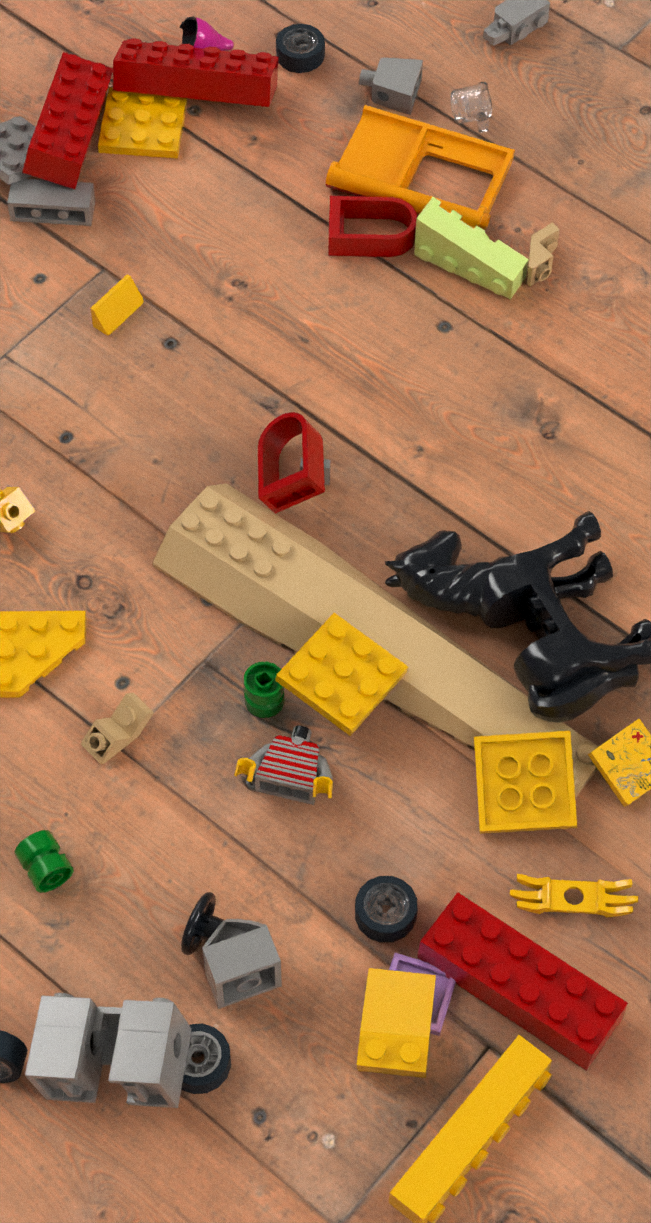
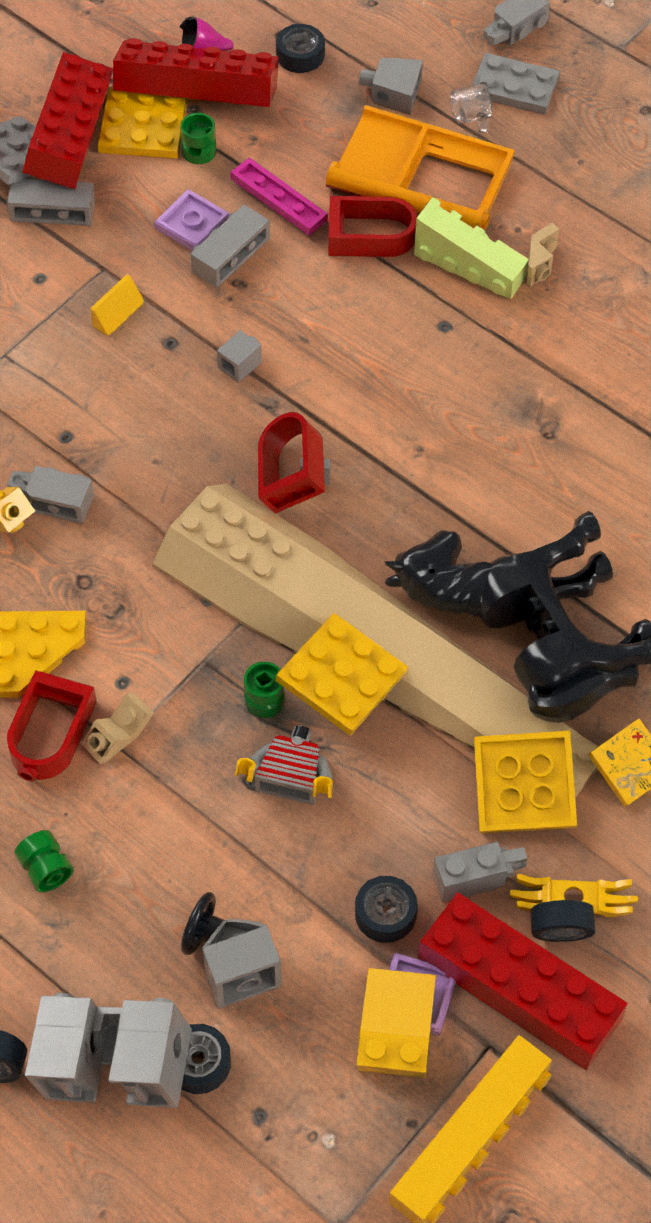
(55, 492): none -> light grey hinge
(60, 691): none -> red window
(190, 219): none -> lavender tile
(198, 138): none -> green wheel
(230, 245): none -> light grey brick
(239, 356): none -> light grey brick
(279, 196): none -> dark pink plate
(476, 869): none -> light grey hinge
(517, 82): none -> light grey plate
(562, 921): none -> black wheel

